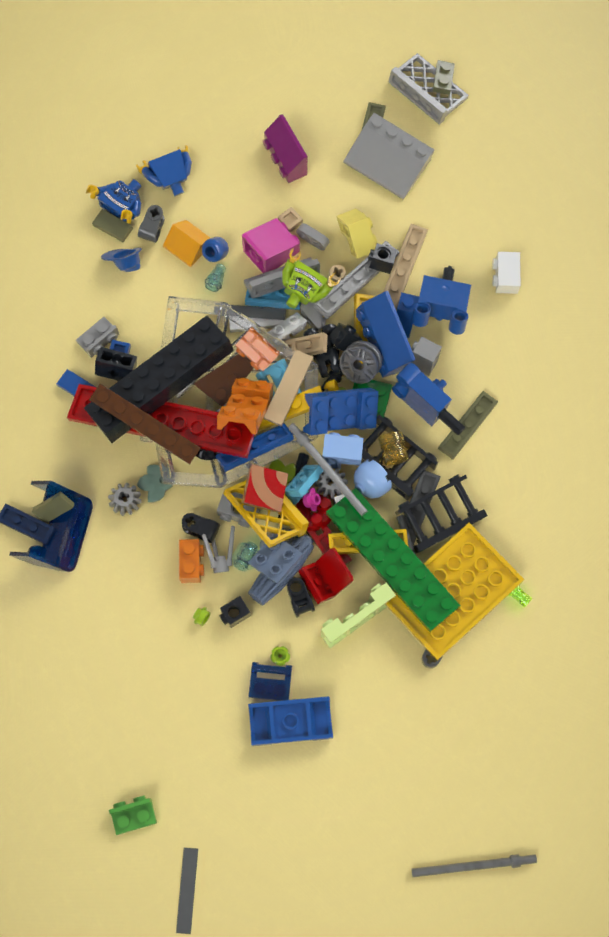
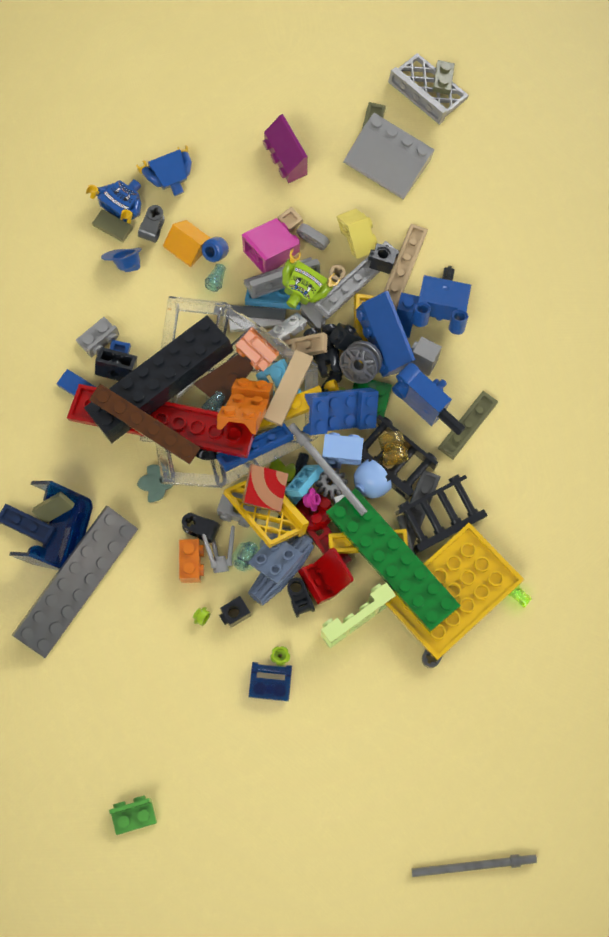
(75, 582): none -> dark grey plate
(118, 503): light grey gear -> none
(187, 890): dark grey sticker -> none
(214, 402): none -> clear light blue cone
(290, 721): blue piece -> none
(507, 272): white brick -> none

